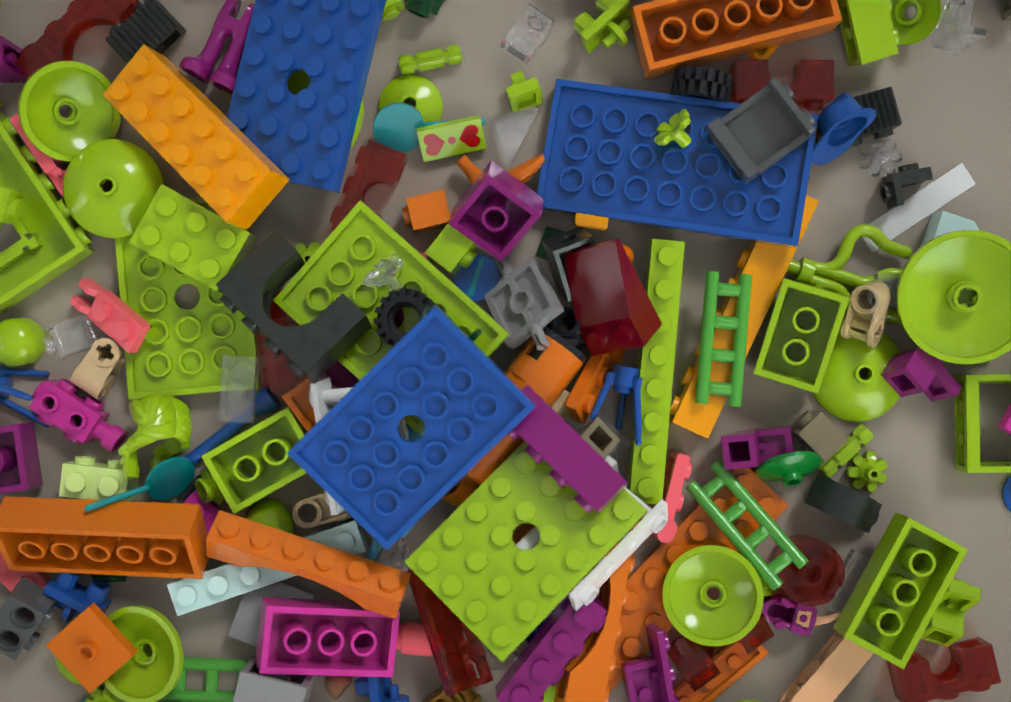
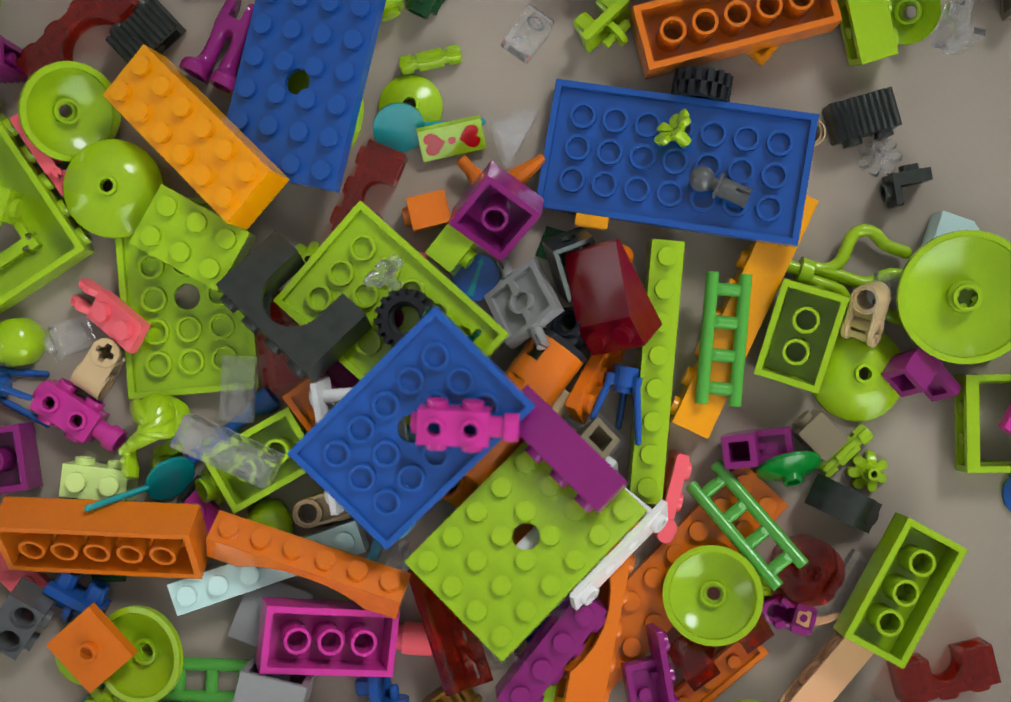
(227, 450): none -> clear brick
(337, 685): medium nougat hinge -> none
(452, 422): none -> dark pink brick
(523, 92): lime tile -> none
(703, 179): none -> dark grey pin
(761, 130): dark grey panel -> none
(811, 81): clear red arch -> none
(839, 127): blue piece -> none
(922, 204): white sticker -> none
(948, 620): lime brick -> none

